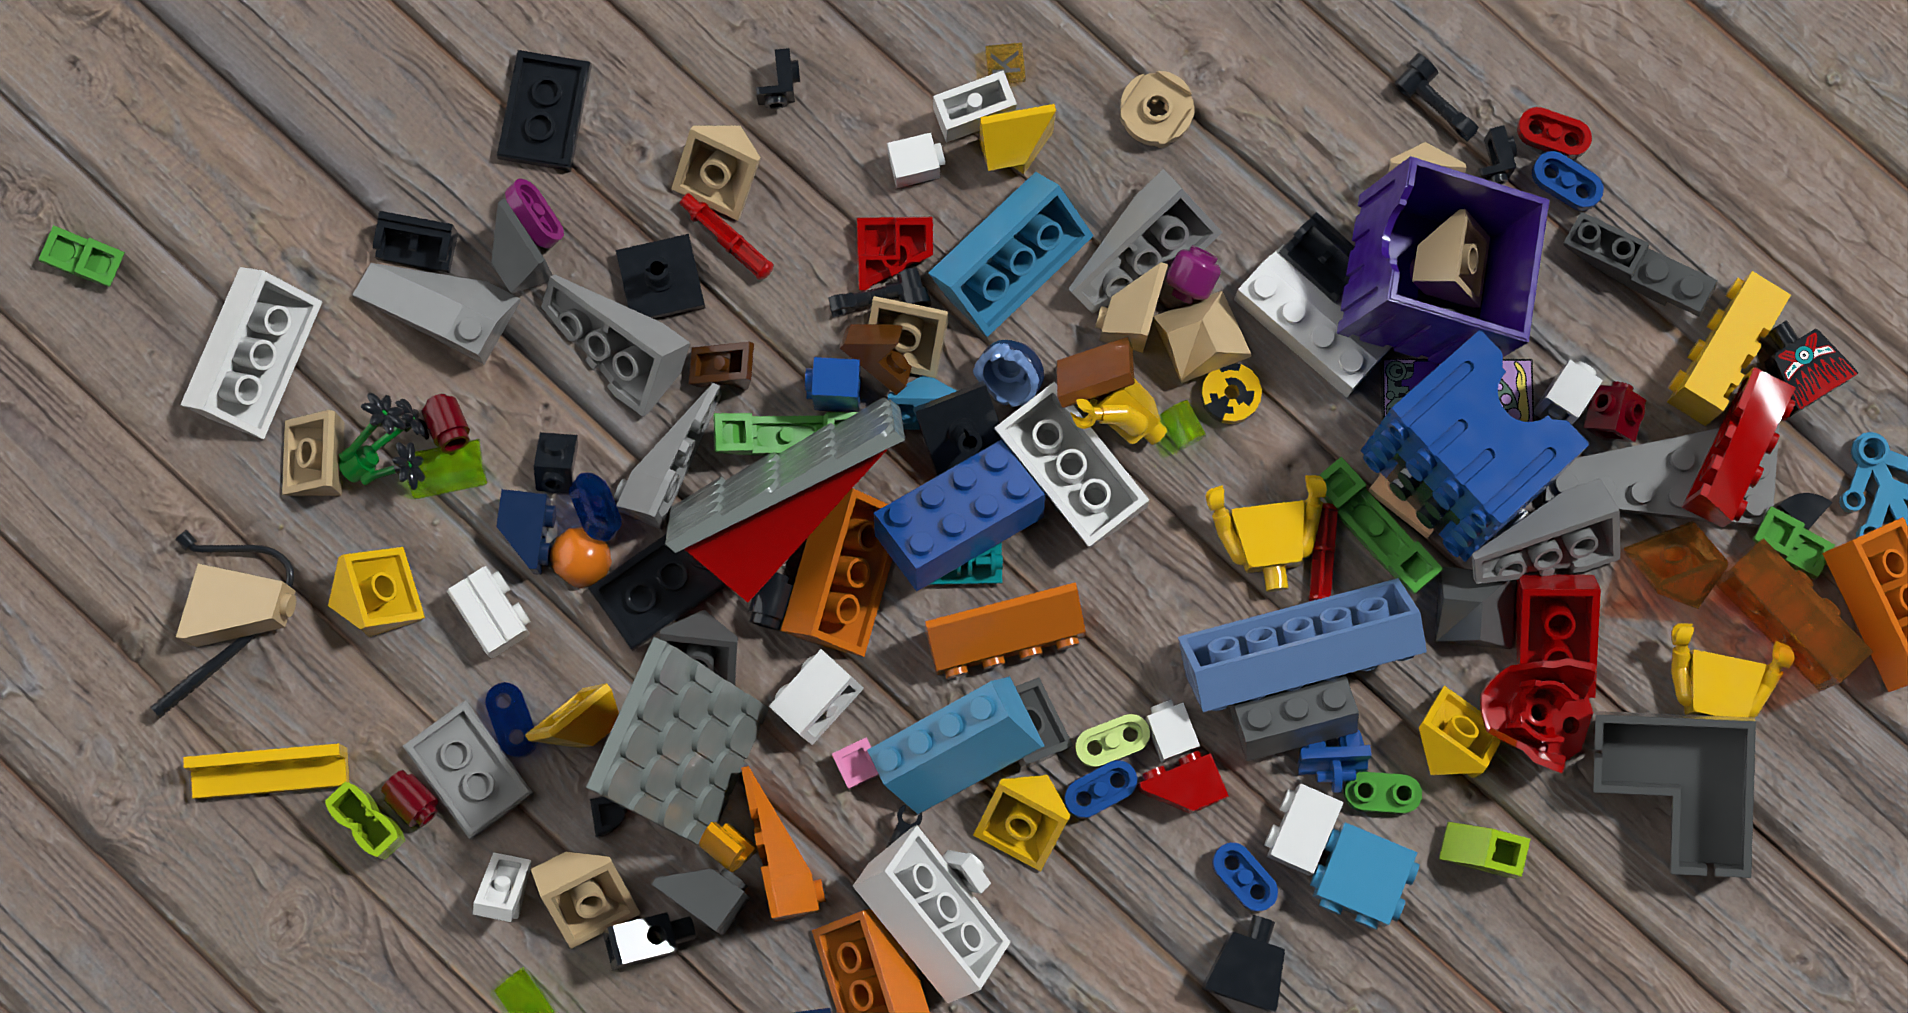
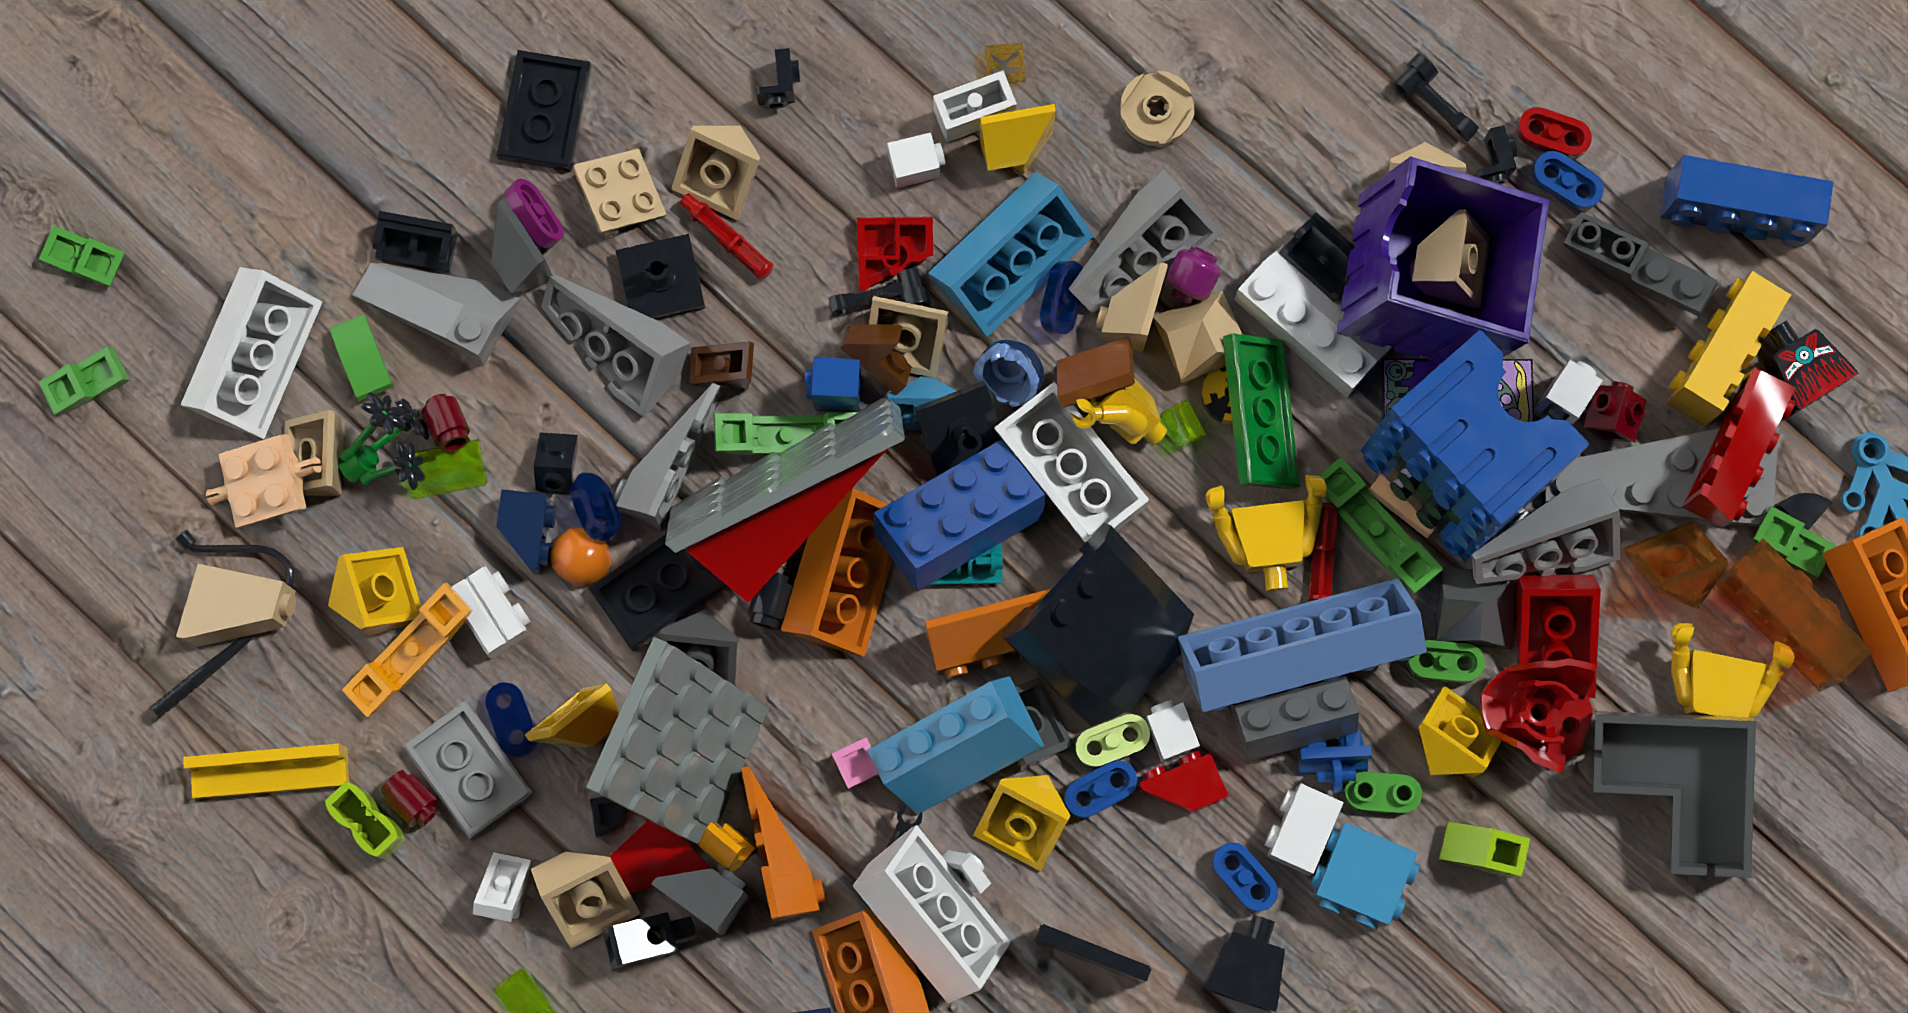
(84, 382): none -> bright green slope
(263, 480): none -> light nougat plate
(361, 357): none -> bright green slope
(409, 652): none -> light orange slope
(619, 191): none -> tan hinge
(653, 854): none -> red slope
(815, 696): white brick -> none
(1059, 304): none -> clear blue plate
(1092, 953): none -> black tile
(1102, 629): none -> black wedge
(1261, 411): none -> green tile
(1444, 662): none -> bright green plate
(1746, 200): none -> blue brick

